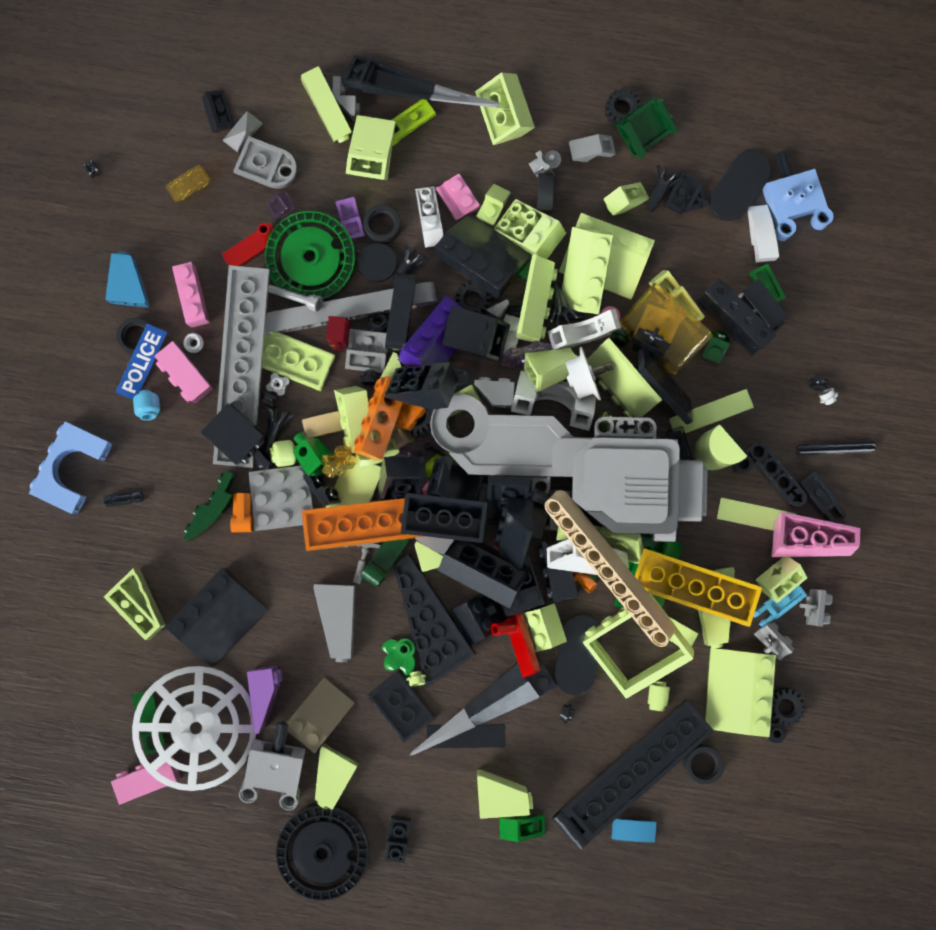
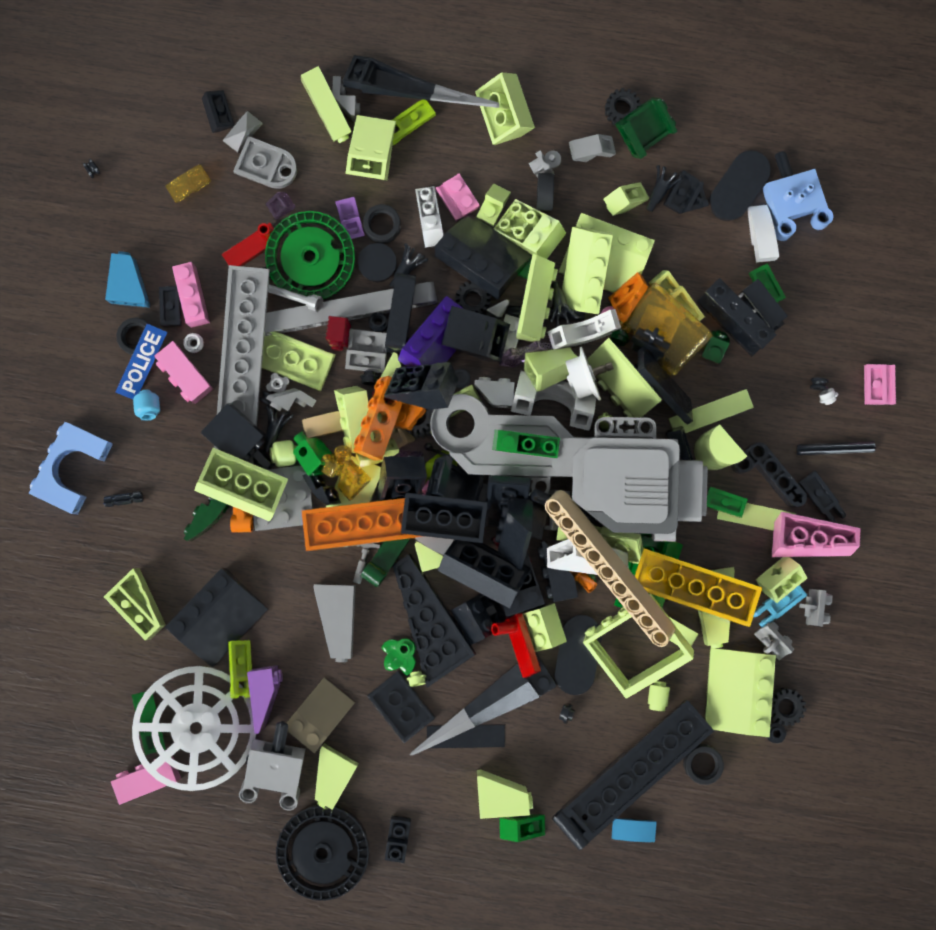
(169, 306): none -> black plate
(239, 666): none -> lime plate
(241, 484): none -> yellowish green slope
(285, 399): none -> light grey slope
(352, 480): none -> clear yellow slope
(526, 443): none -> green slope
(628, 296): none -> orange wing
(726, 502): none -> green plate
(879, 384): none -> bright pink plate

